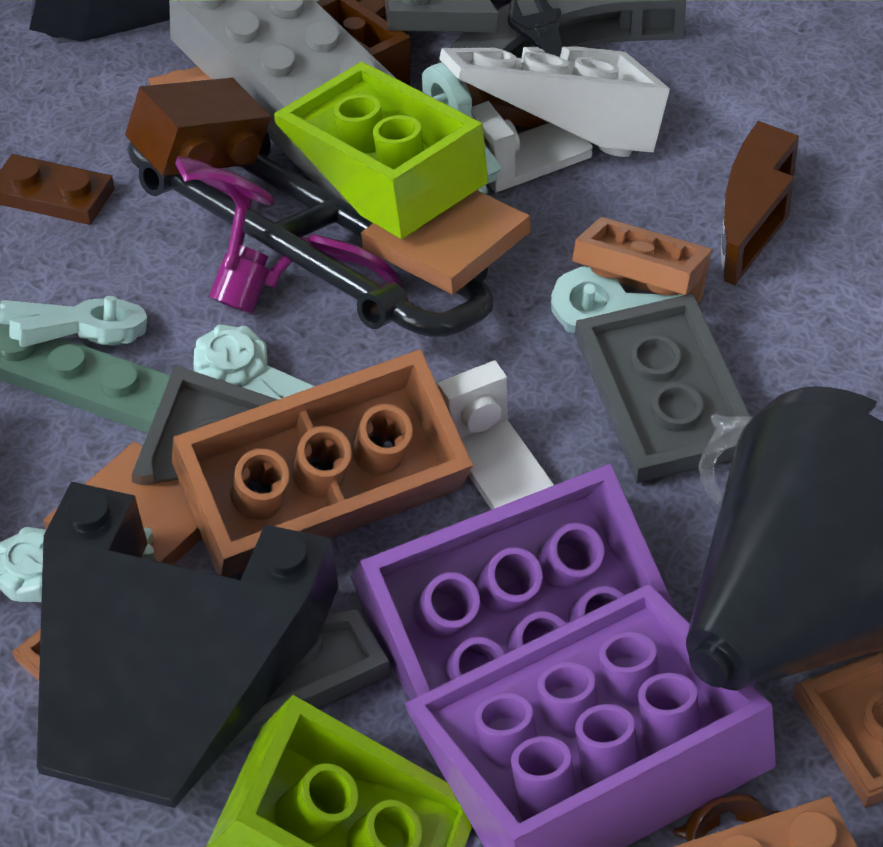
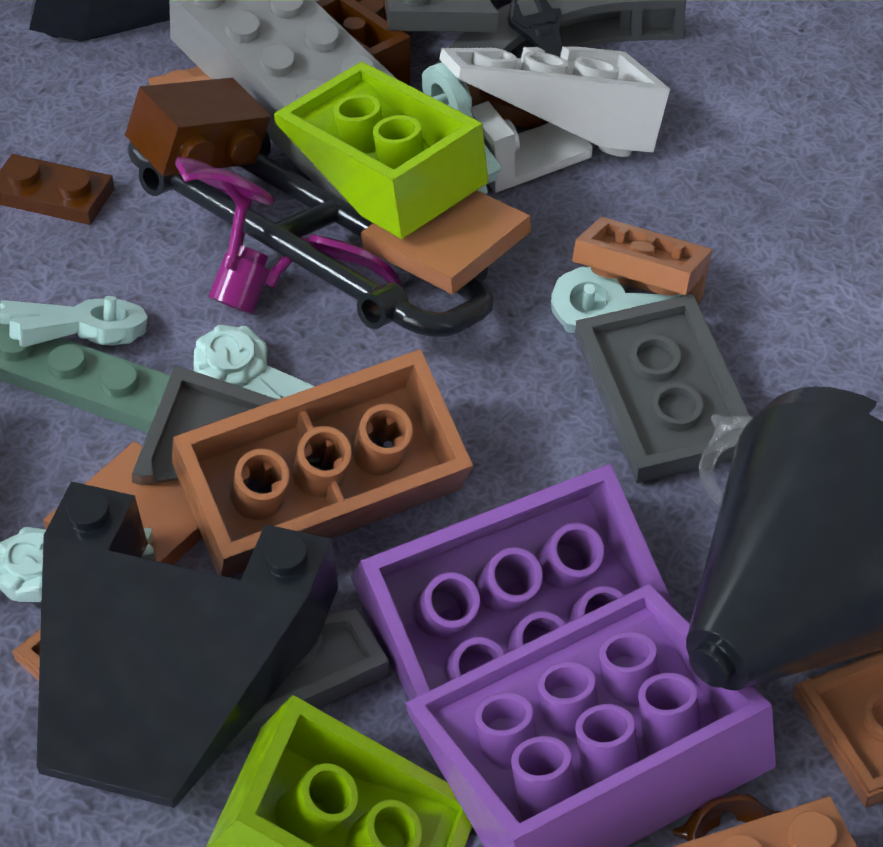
(500, 459): white bracket -> none
(756, 197): reddish brown slope -> none

